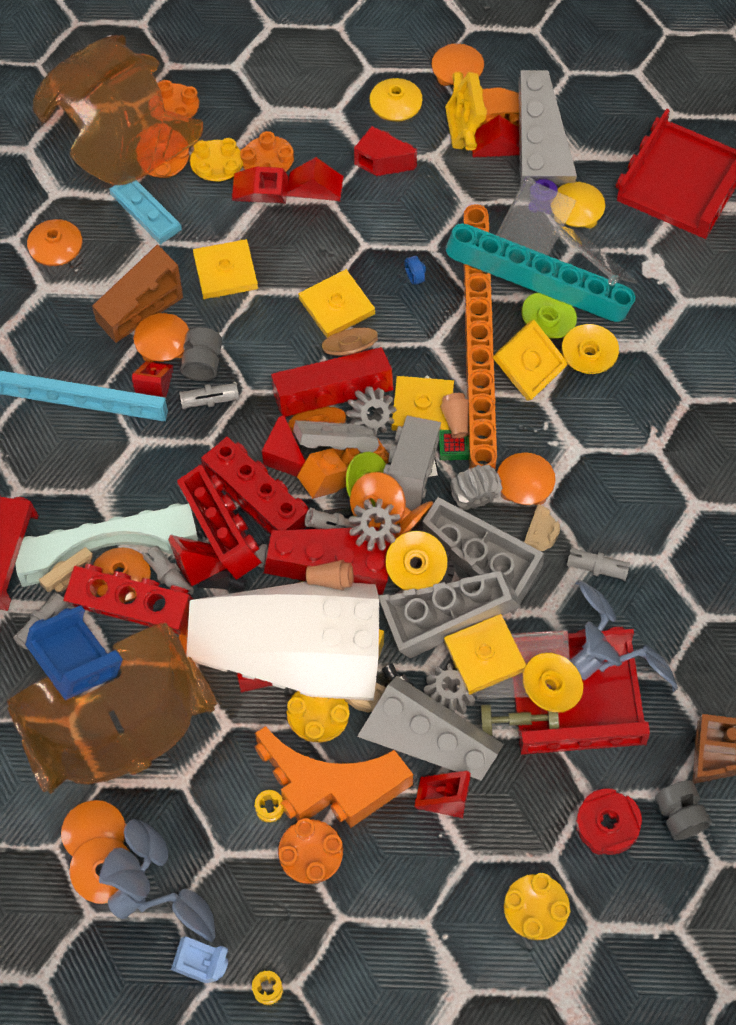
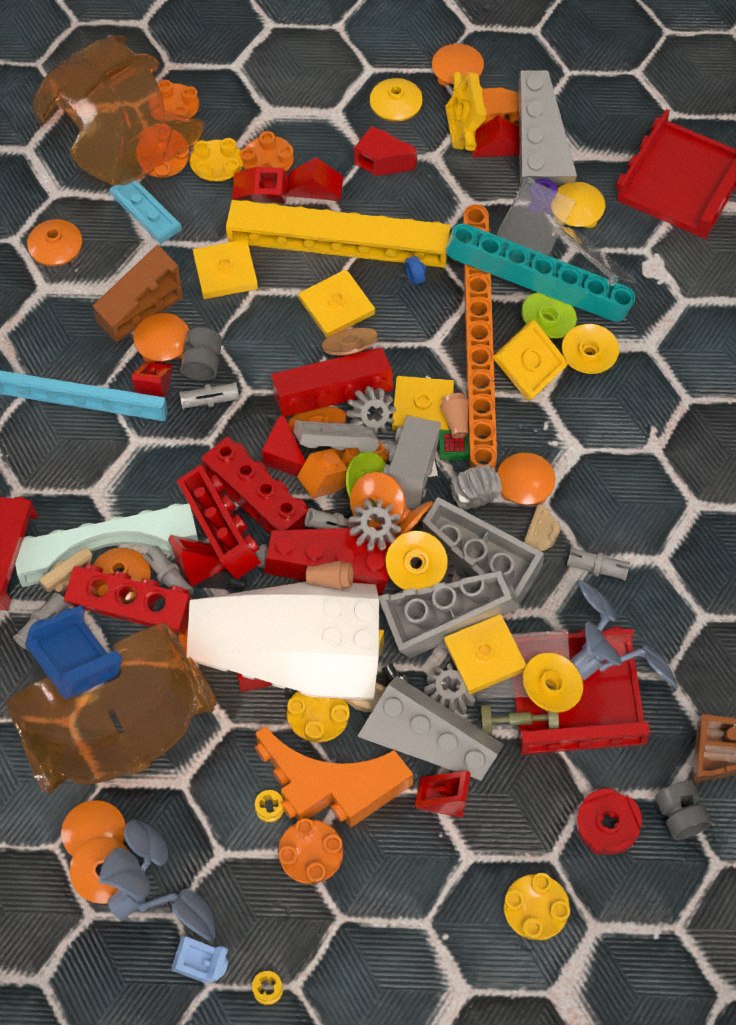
(337, 233): none -> yellow brick

